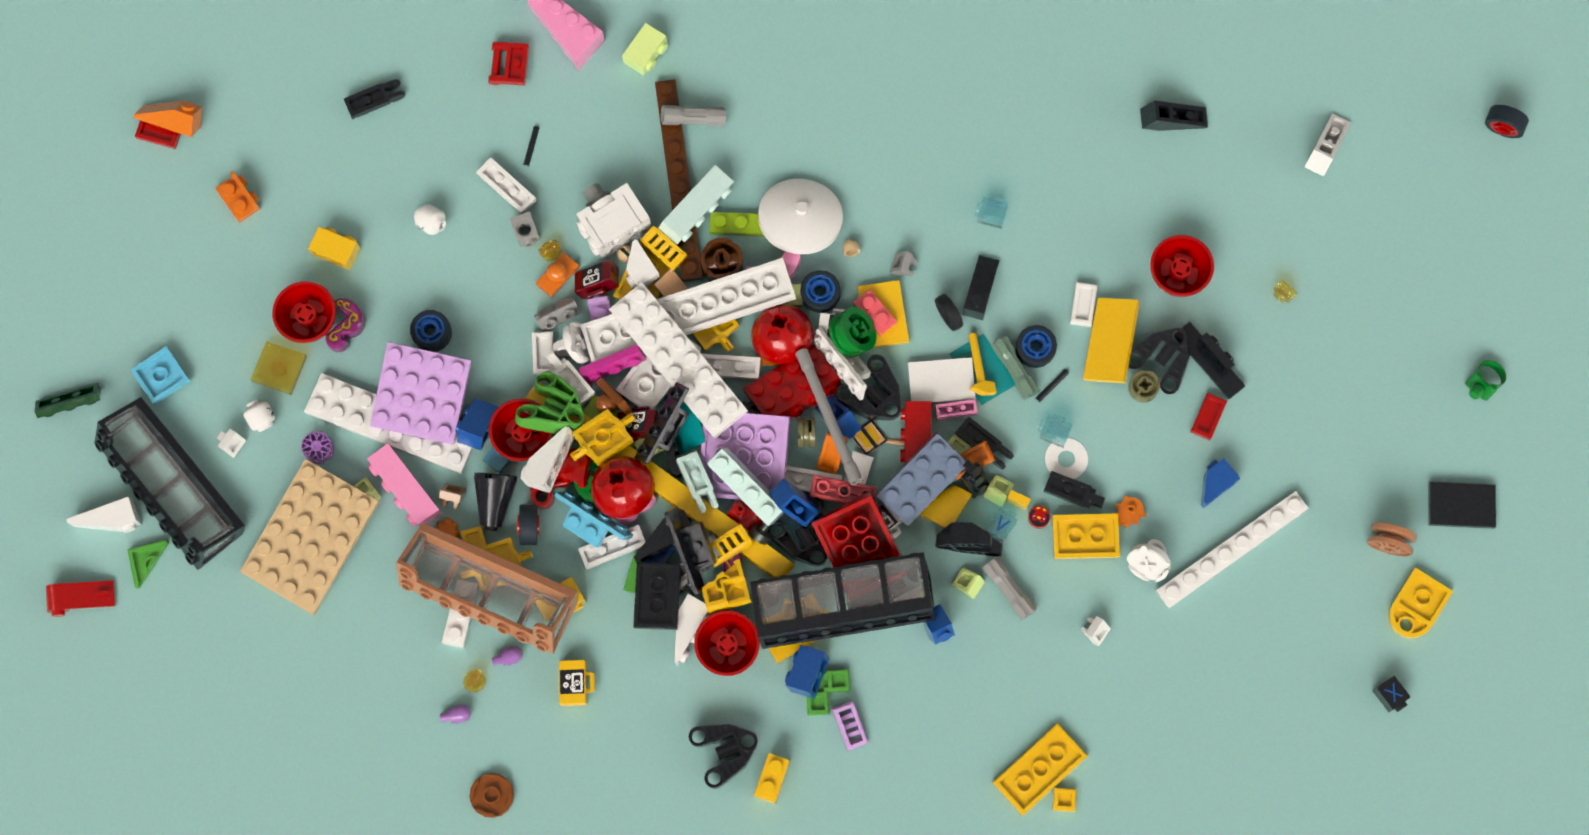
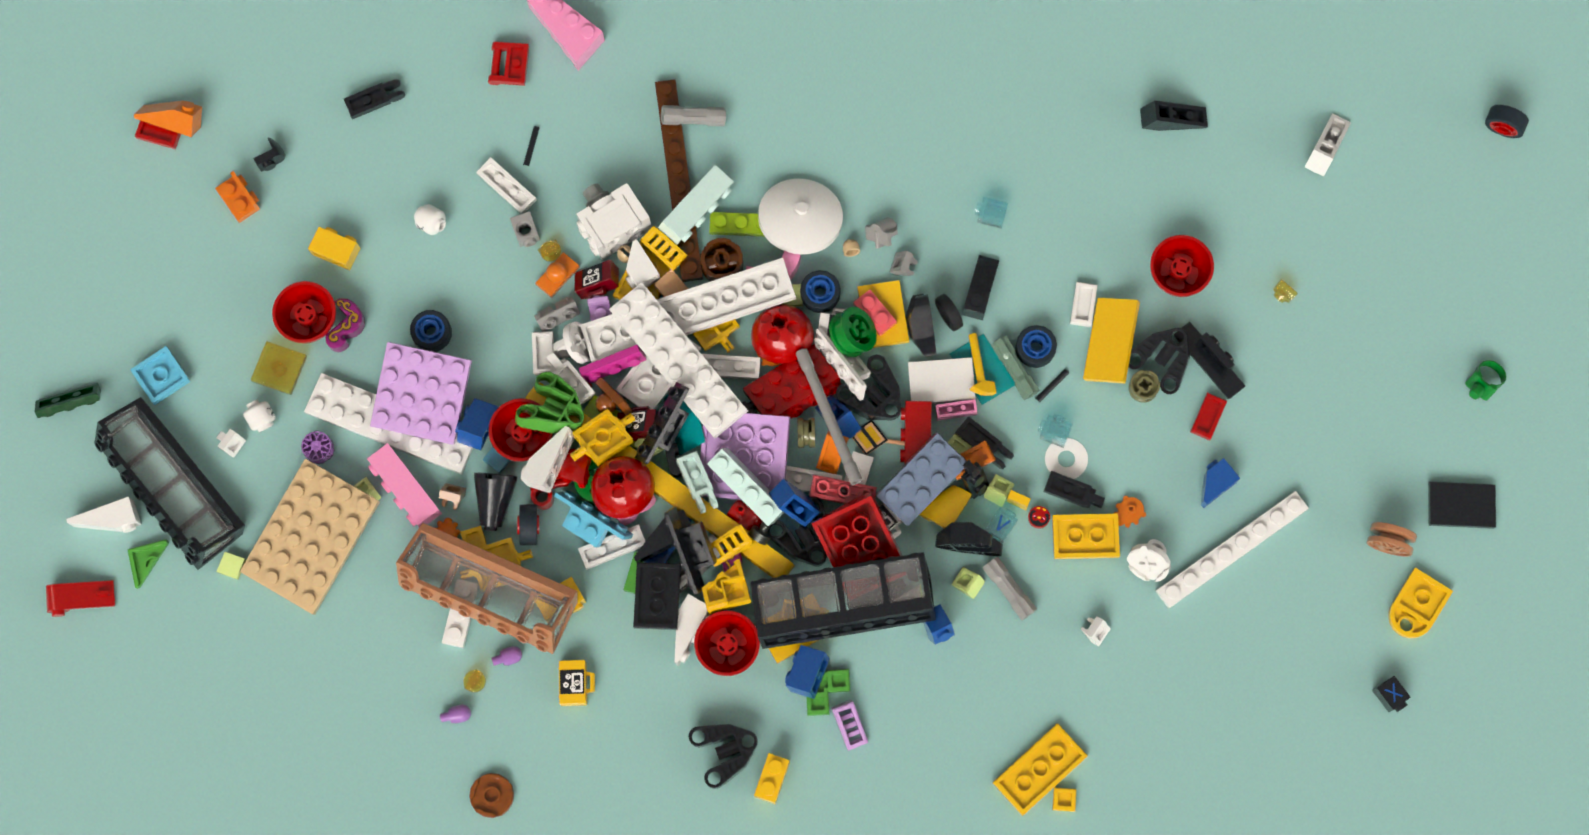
(231, 565): none -> yellowish green tile
(271, 158): none -> black plate
(645, 49): yellowish green brick -> none
(881, 232): none -> light grey piece
(921, 325): none -> black connector

